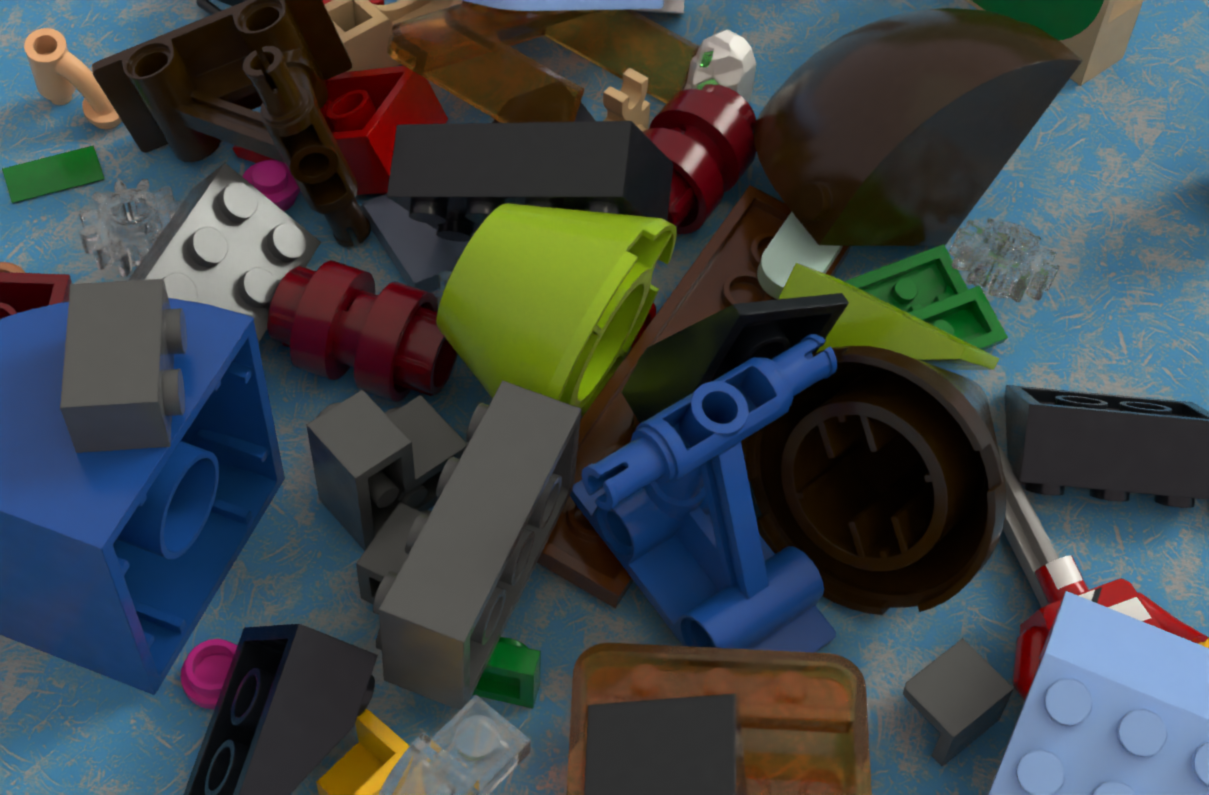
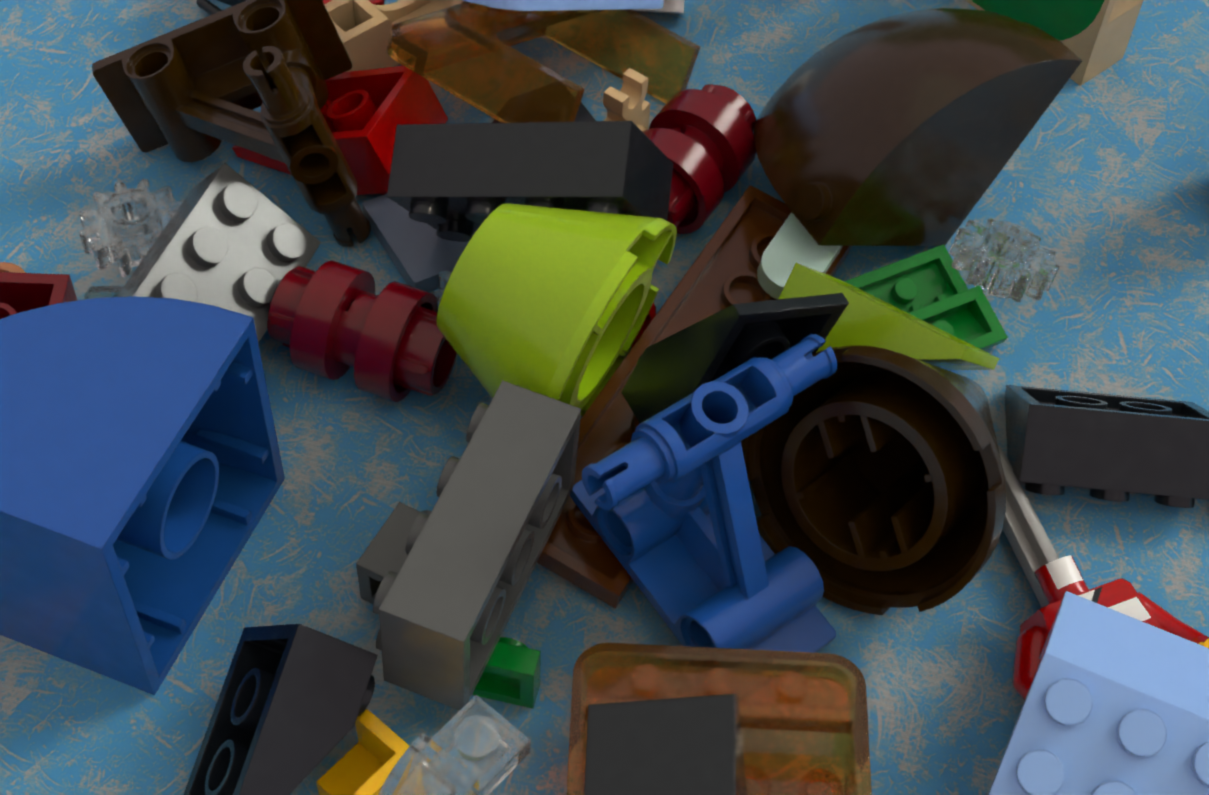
(52, 174): green sticker -> none
(61, 73): light nougat plant -> none
(121, 365): dark grey brick -> none
(206, 671): dark pink plate -> none
(273, 181): dark pink plate -> none
(377, 459): dark grey brick -> none
(723, 61): white rock -> none
(959, 698): dark grey panel -> none

